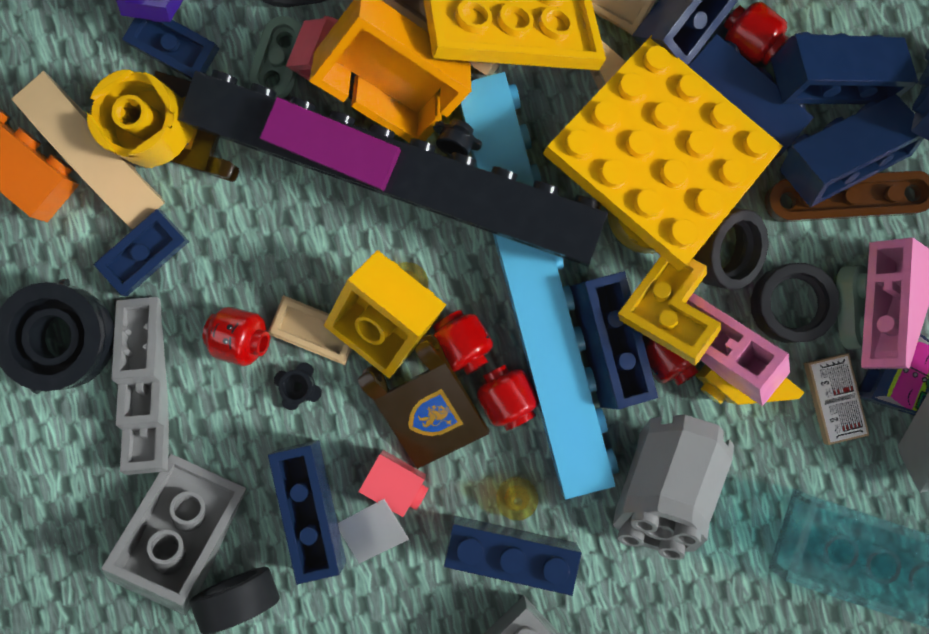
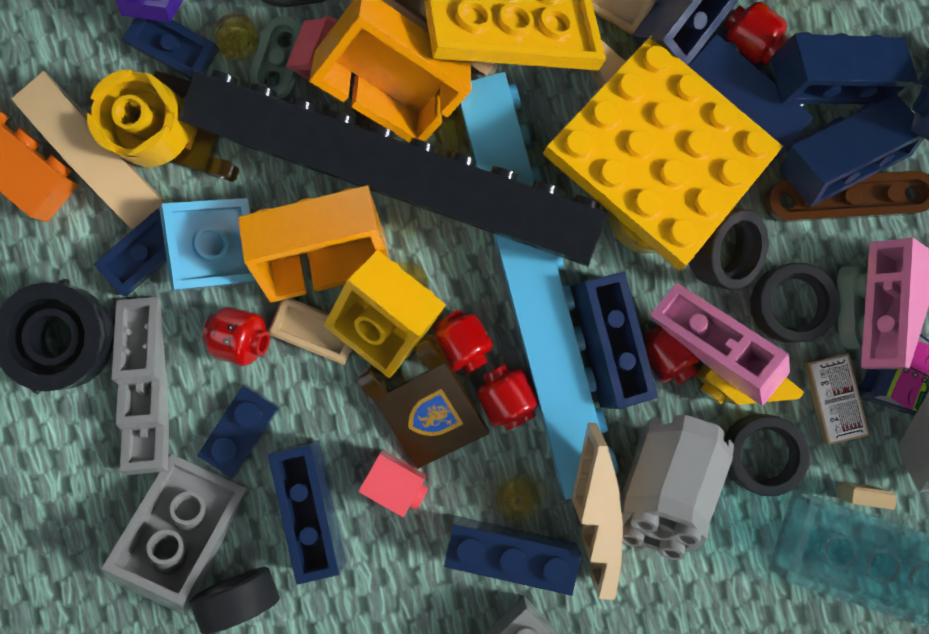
(204, 243): none -> medium azure plate
(236, 36): none -> clear yellow tile
(238, 431): none -> dark blue plate
(291, 397): black plate -> none
(330, 143): magenta tile -> none
(334, 230): none -> light orange piece
(372, 531): white sticker -> none
(456, 137): black plate -> none
(599, 511): none -> tan slope
(662, 314): yellow plate -> none
(798, 454): none -> black tyre
(866, 495): none -> tan tile

